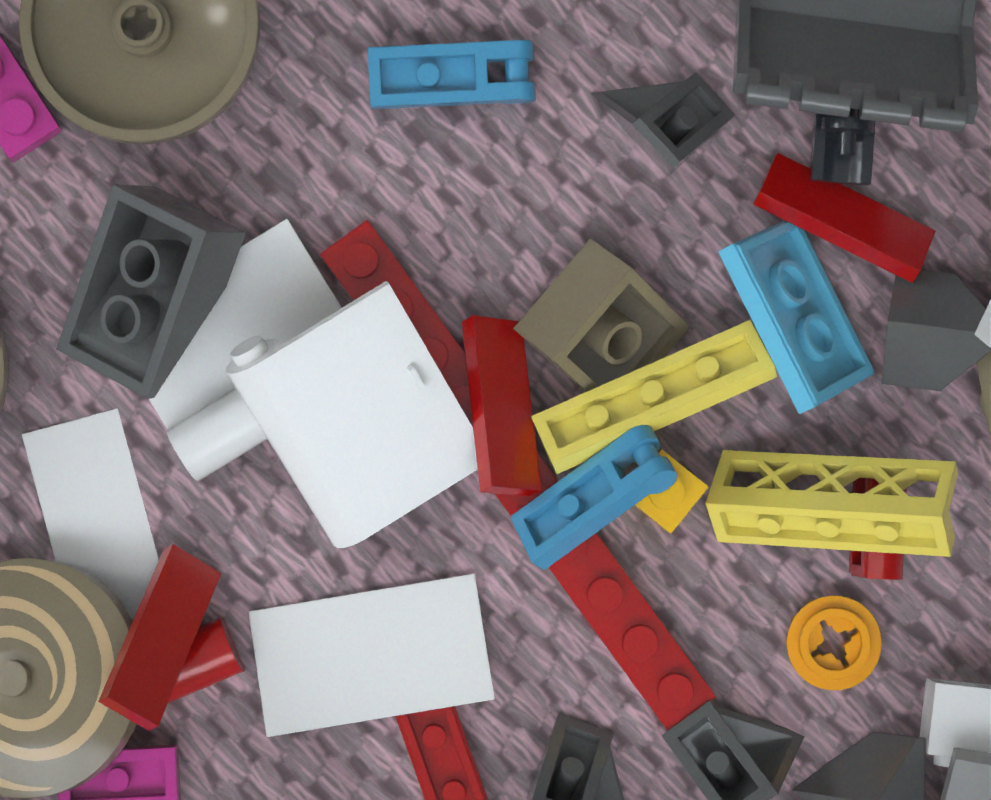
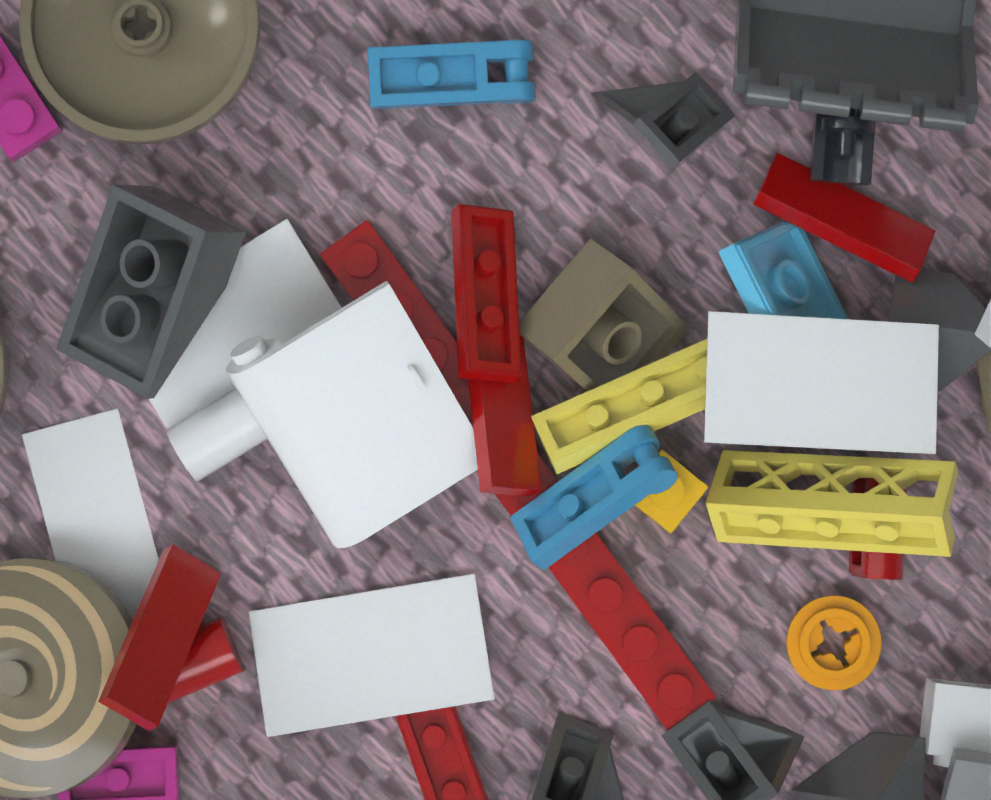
(486, 294): none -> red tile
(821, 383): none -> white sticker

